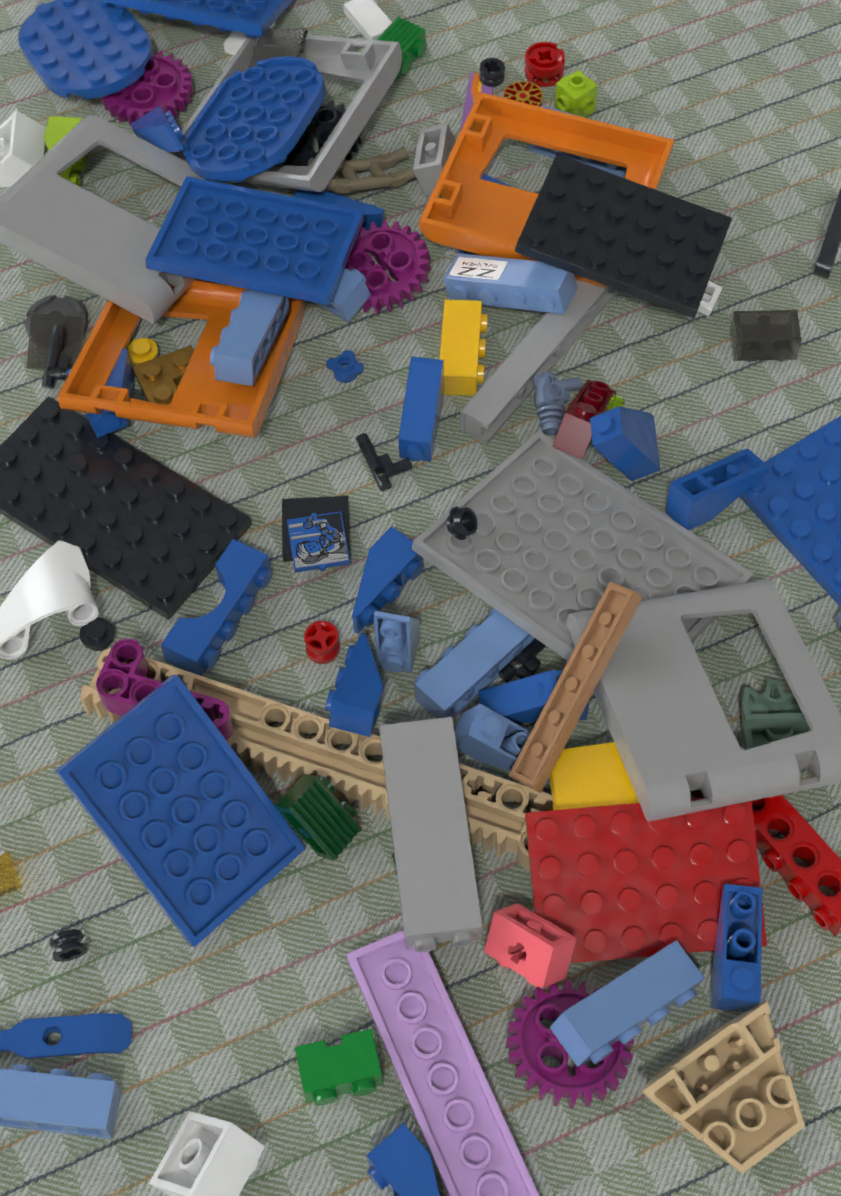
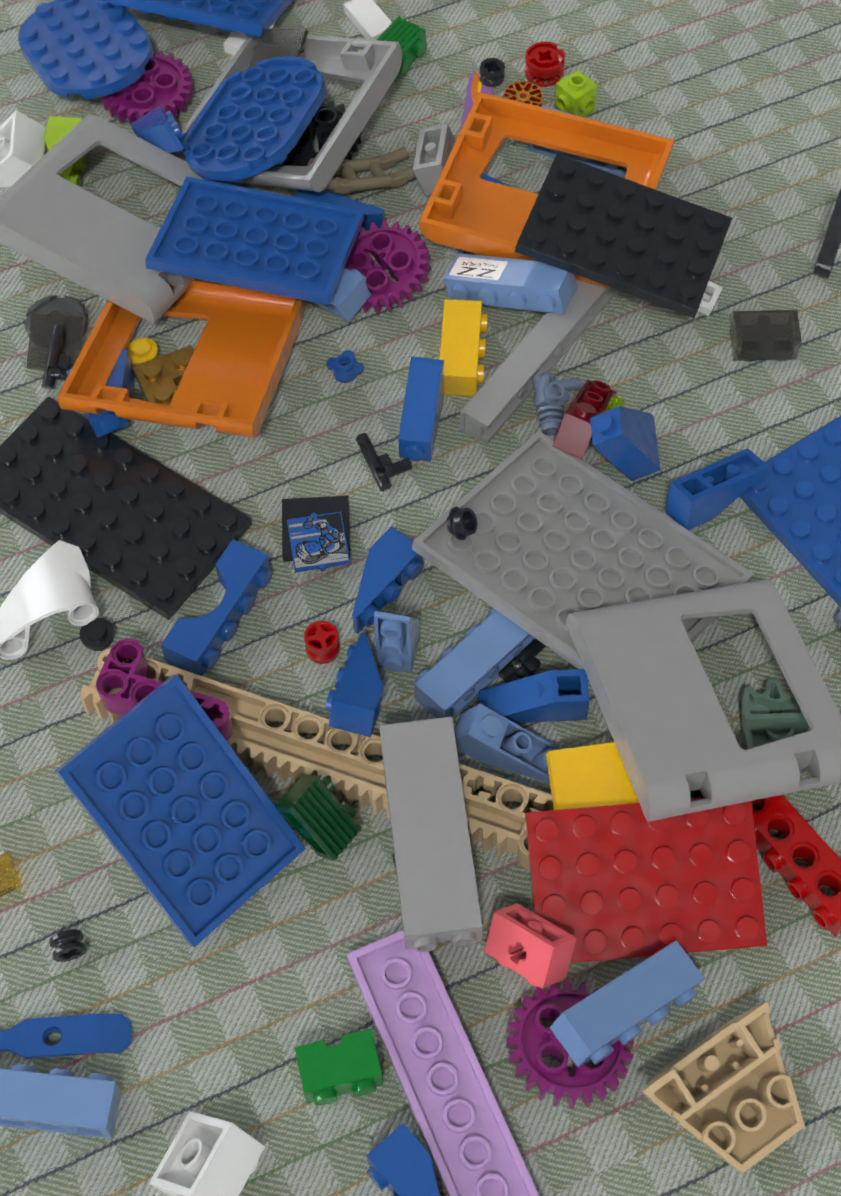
(249, 337): medium blue brick -> none
(575, 686): medium nougat tile -> none
(738, 950): blue slope -> none

